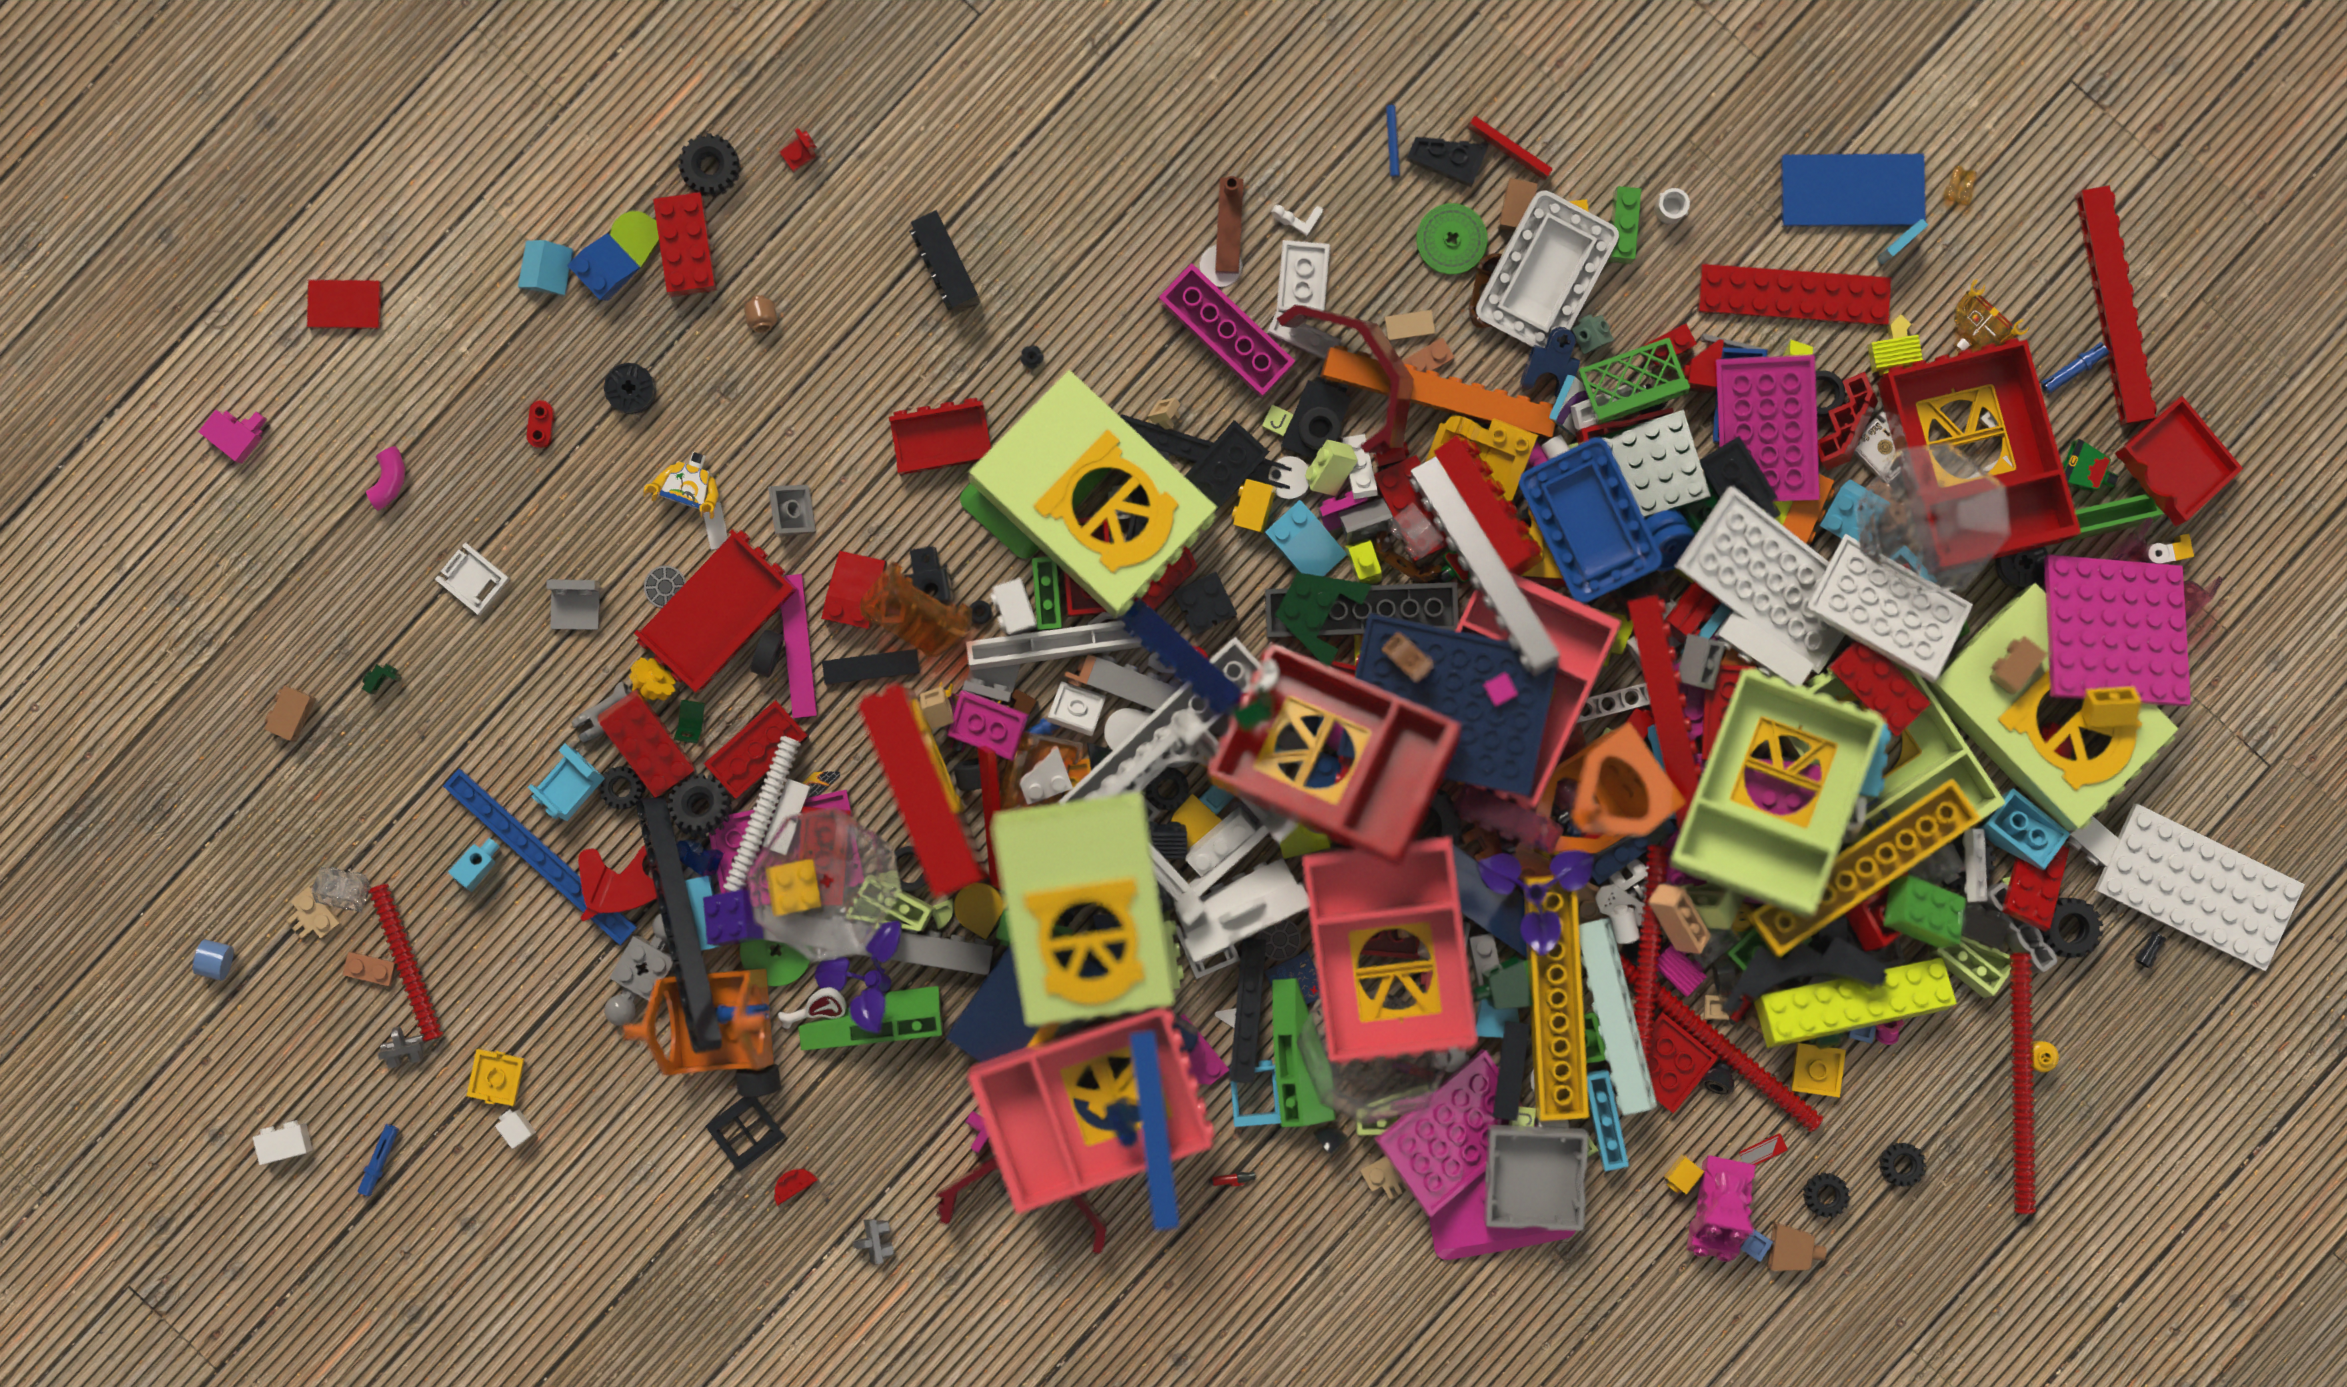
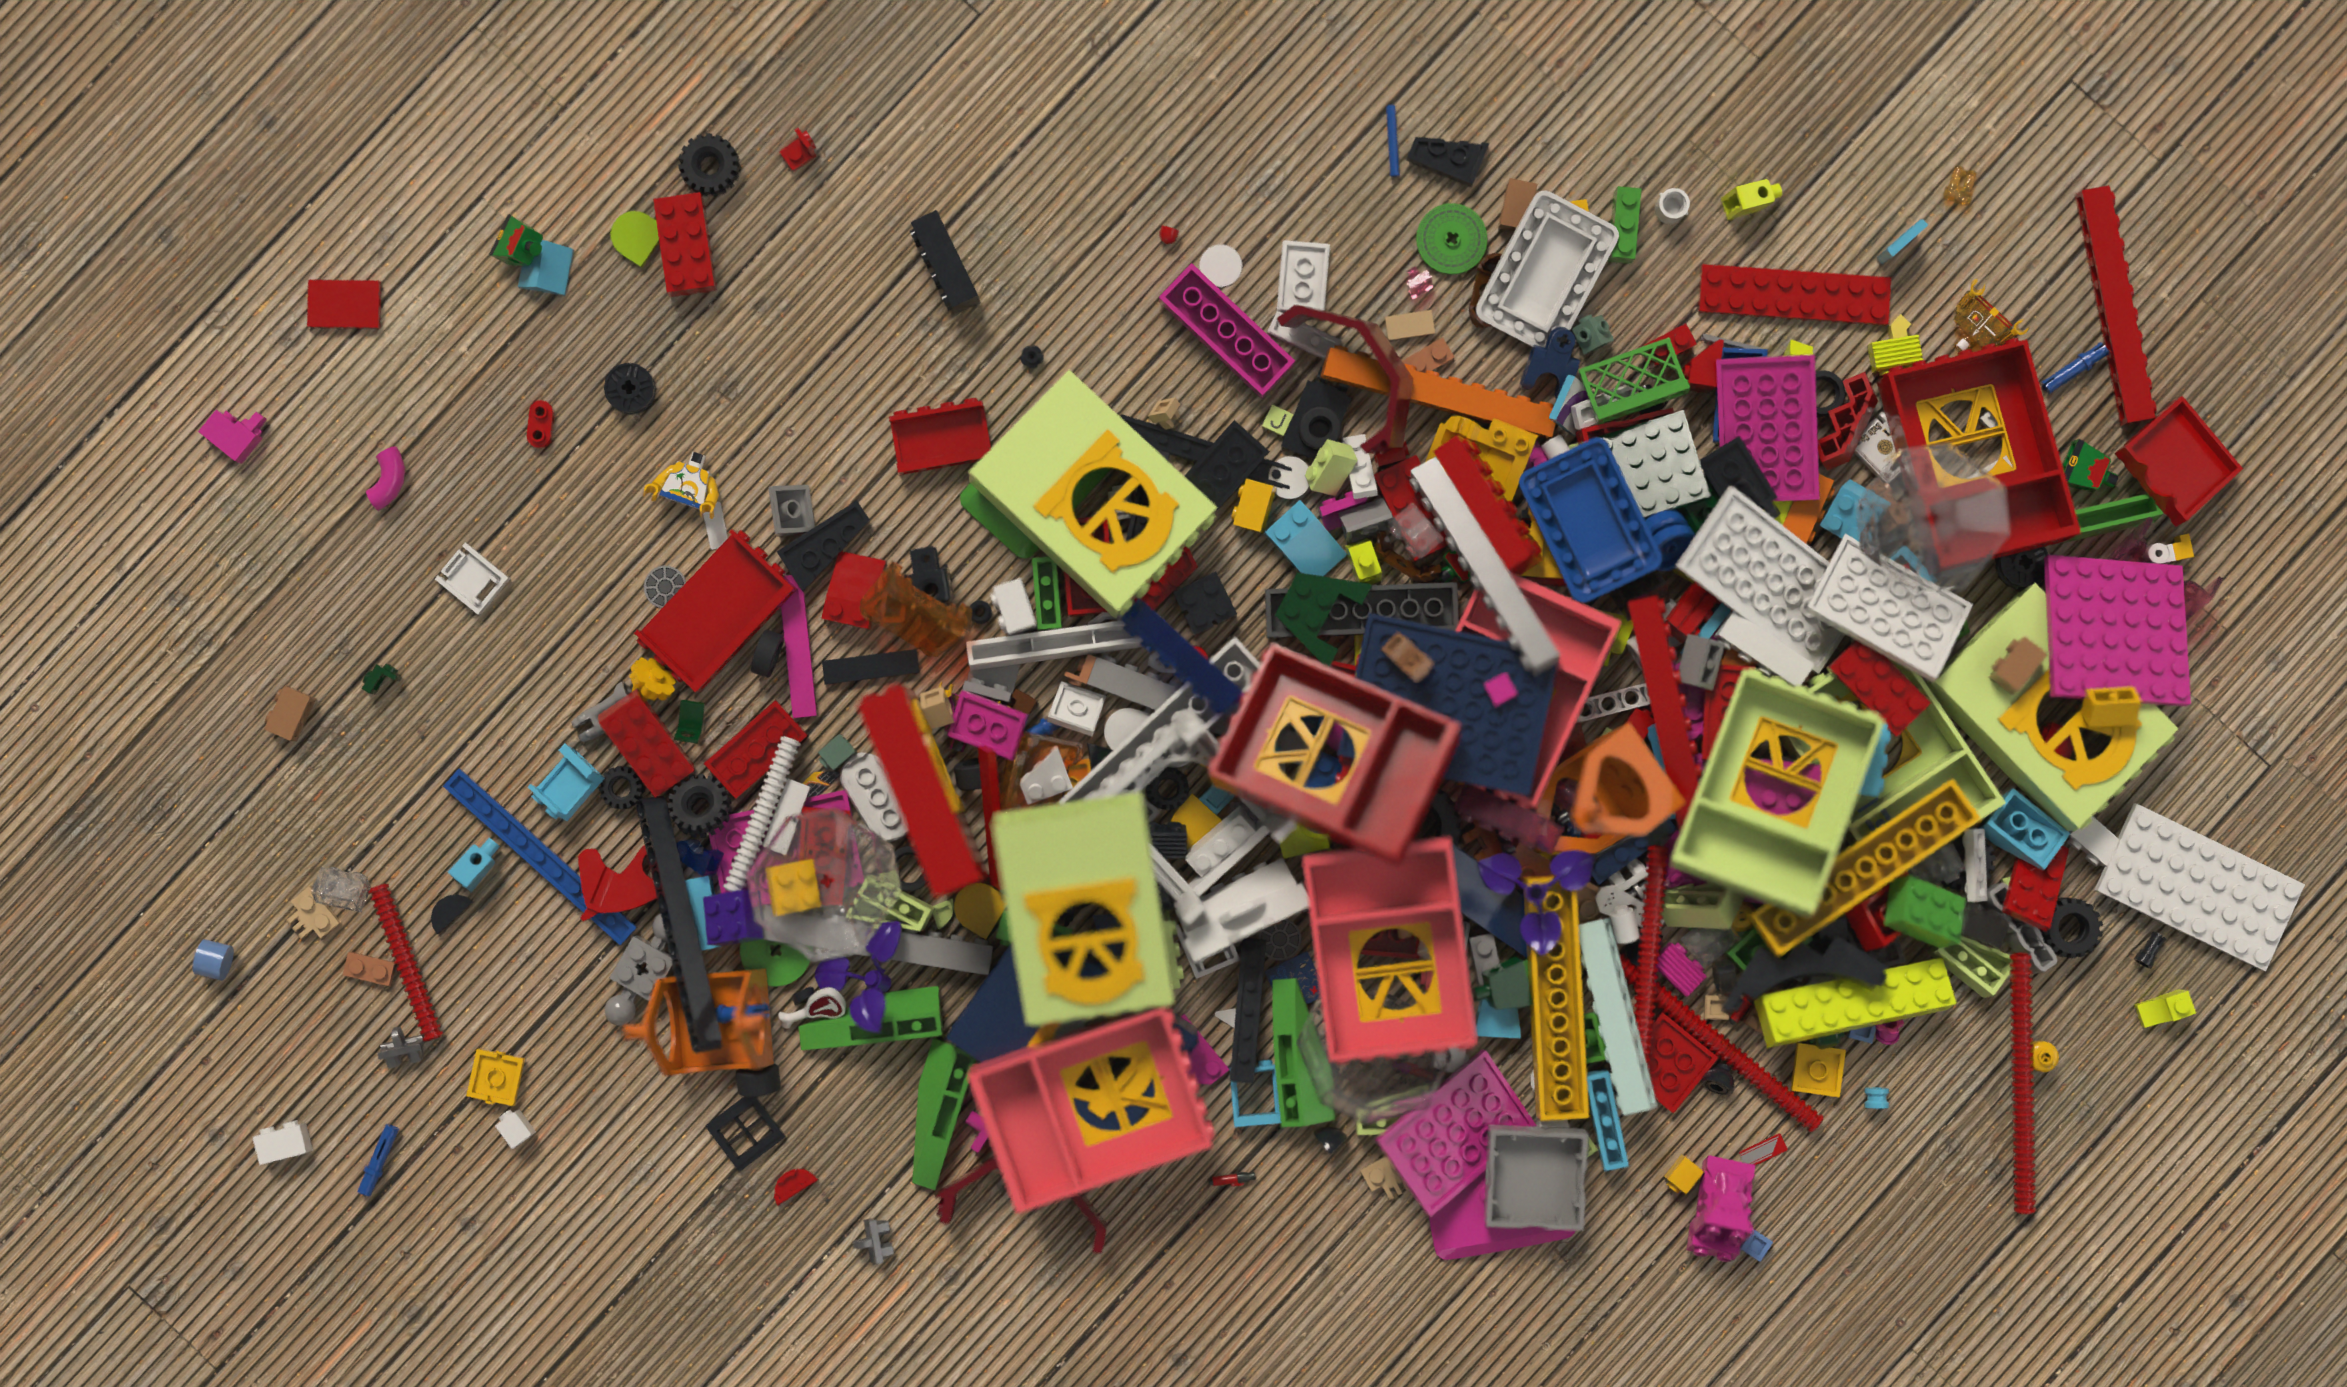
(448, 910): none -> black tile
(516, 243): none -> green torso
(574, 604): light grey bracket -> none
(604, 267): blue slope -> none
(760, 314): medium nougat head -> none
(803, 995): none -> black tile
(818, 547): none -> black wing
(836, 752): none -> sand green brick
(872, 797): none -> white tile
(938, 1108): none -> bright green wedge
(1124, 1130): clear blue leg -> none
(1154, 1130): blue tile -> none
(1168, 234): none -> red hinge
(1229, 225): copper piece -> none
(1255, 712): dark green bracket -> none
(1269, 676): white arm -> none
(1288, 218): white piece -> none
(1418, 282): none -> clear pink tile
(1510, 148): red tile -> none
(1510, 1070): black tile -> none
(1525, 1117): yellowish green tile -> none
(1679, 919): light nougat brick -> none
(1750, 198): none -> neon yellow torso
(1793, 1249): medium nougat torso -> none
(1816, 1184): black tyre -> none
(1852, 190): blue tile -> none
(1858, 817): white slope -> none
(1876, 1097): none -> medium azure wheel
(1915, 1171): black tyre -> none
(2165, 1008): none -> neon yellow arch

